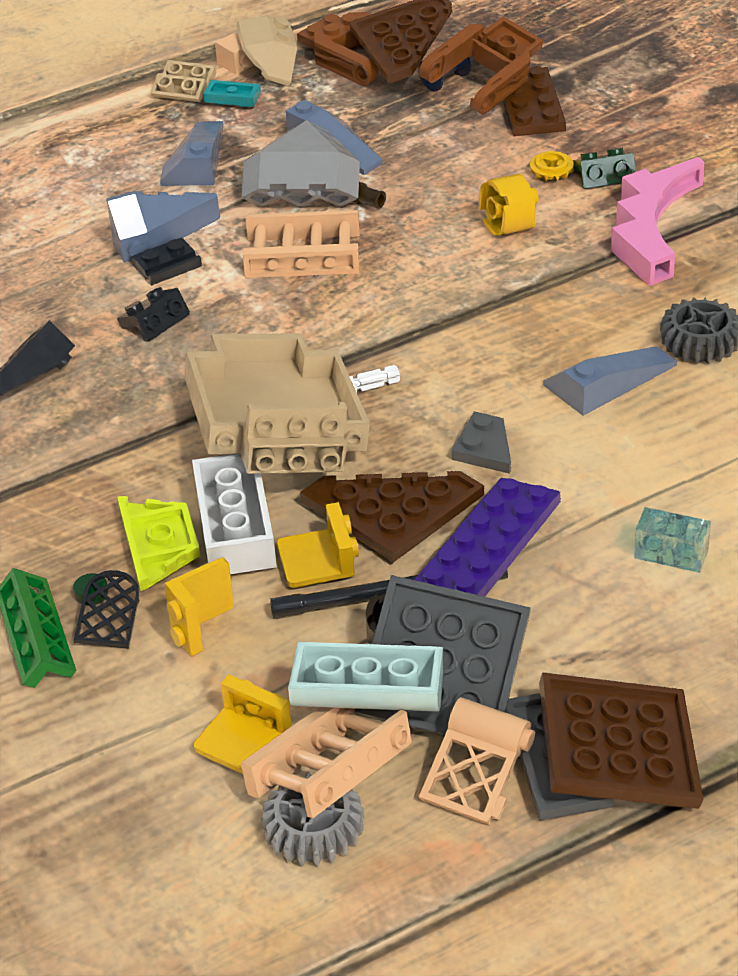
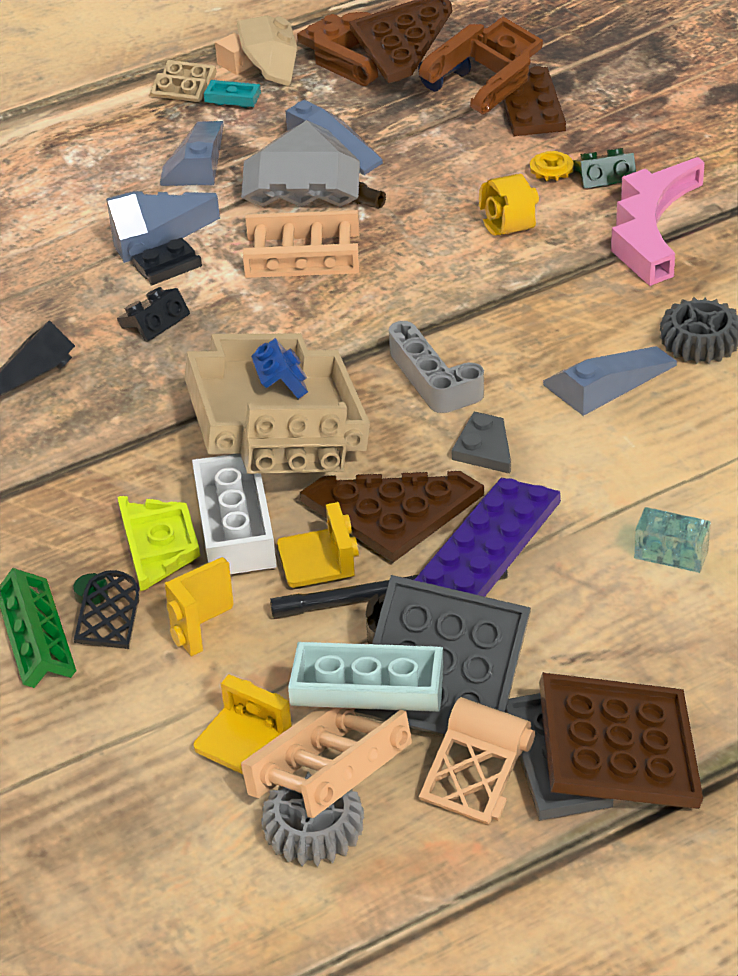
(275, 363): none -> blue bracket
(376, 378): white axle -> none
(439, 386): none -> light grey beam

